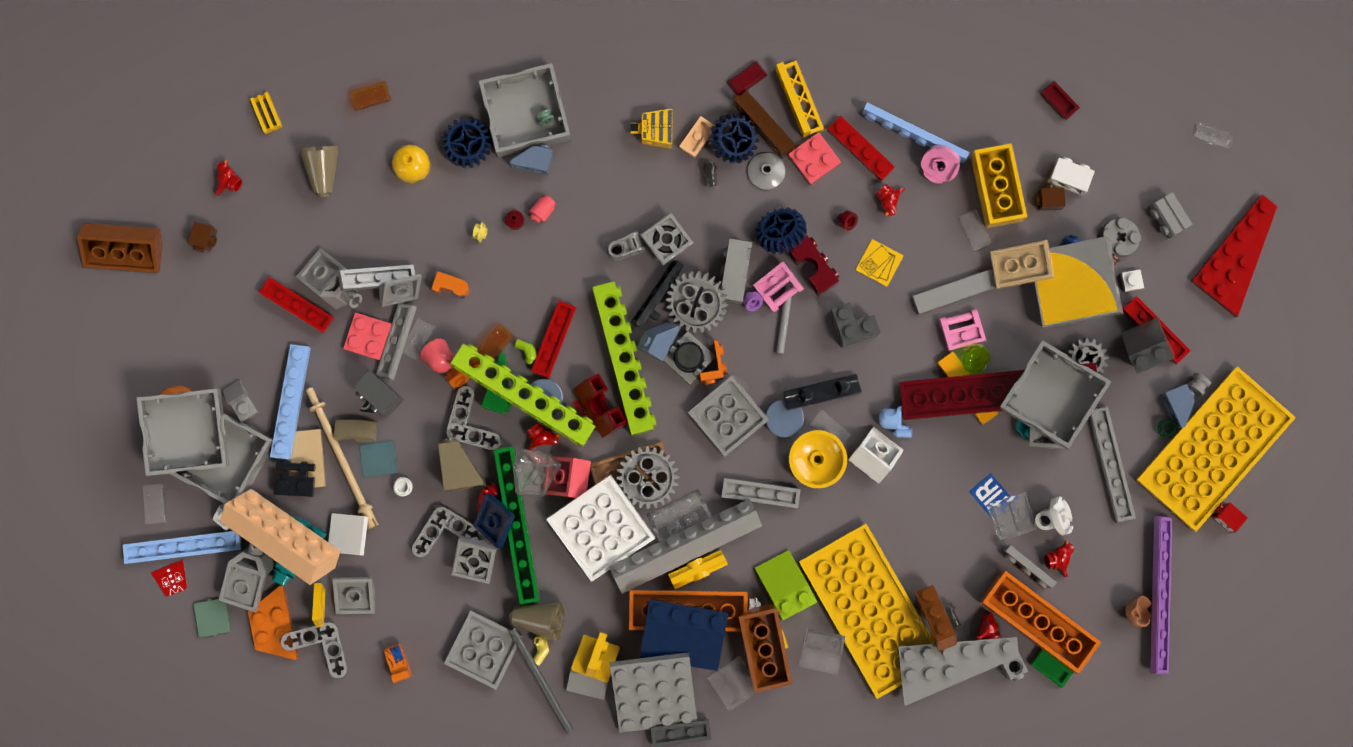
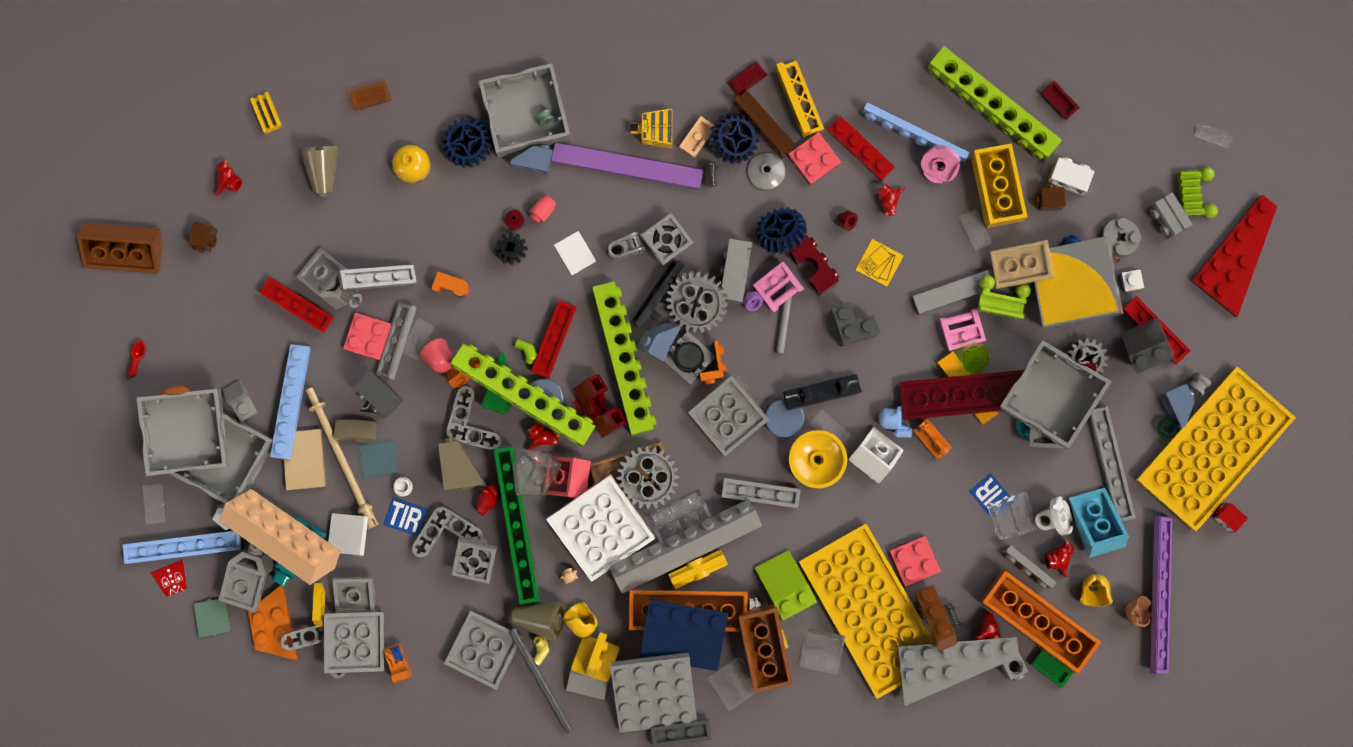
(137, 352): none -> red piece
(294, 485): black plate -> none
(353, 642): none -> light grey plate
(399, 290): light grey slope -> none
(405, 516): none -> blue sticker
(480, 232): light yellow plate -> none
(494, 520): dark blue plate -> none
(496, 342): clear orange plate -> none
(503, 248): none -> black gear
(569, 576): none -> light nougat plate
(573, 616): none -> yellow hair
(575, 253): none -> white sticker
(627, 166): none -> medium lavender tile
(914, 561): none -> coral plate
(932, 439): none -> orange hinge
(1002, 304): none -> lime gear
(1004, 104): none -> lime brick
(1097, 598): none -> yellow hair
(1098, 522): none -> medium azure slope
(1190, 192): none -> lime gear

